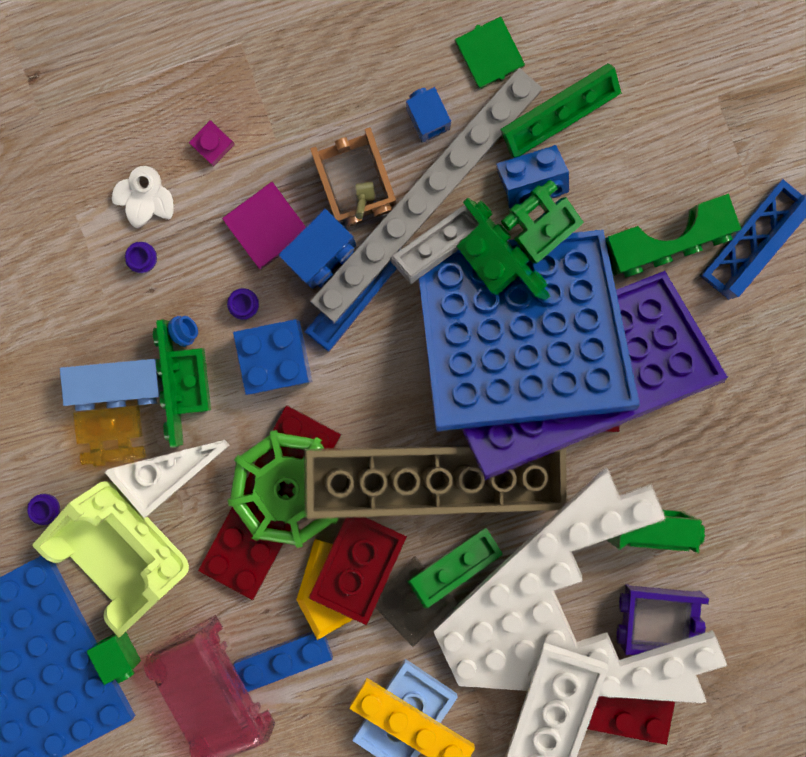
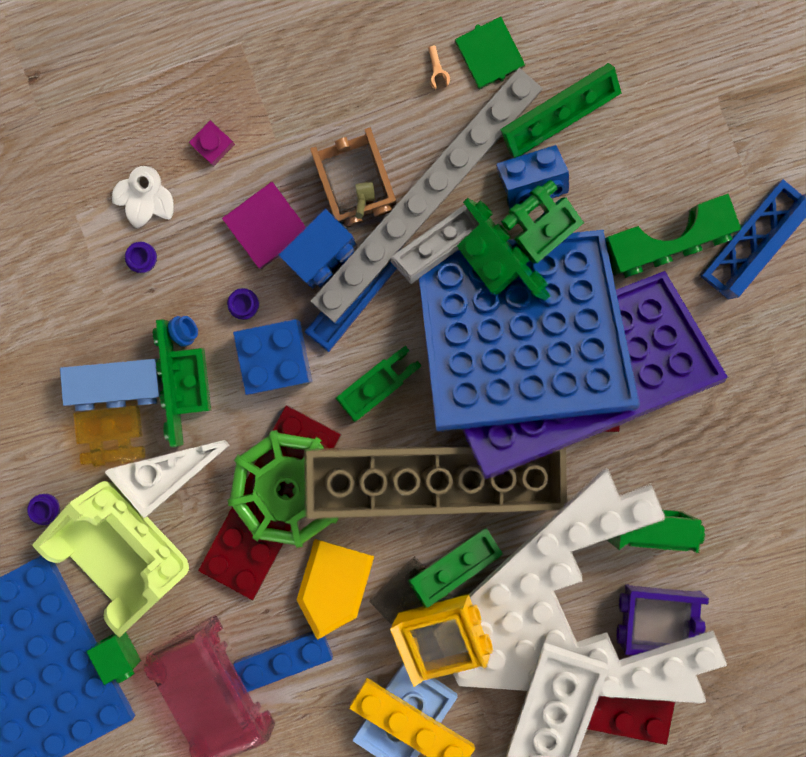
(357, 568): dark red plate -> none
(375, 386): none -> green hinge
(427, 113): blue brick -> none
(437, 69): none -> light nougat hand
(441, 639): none -> yellow window

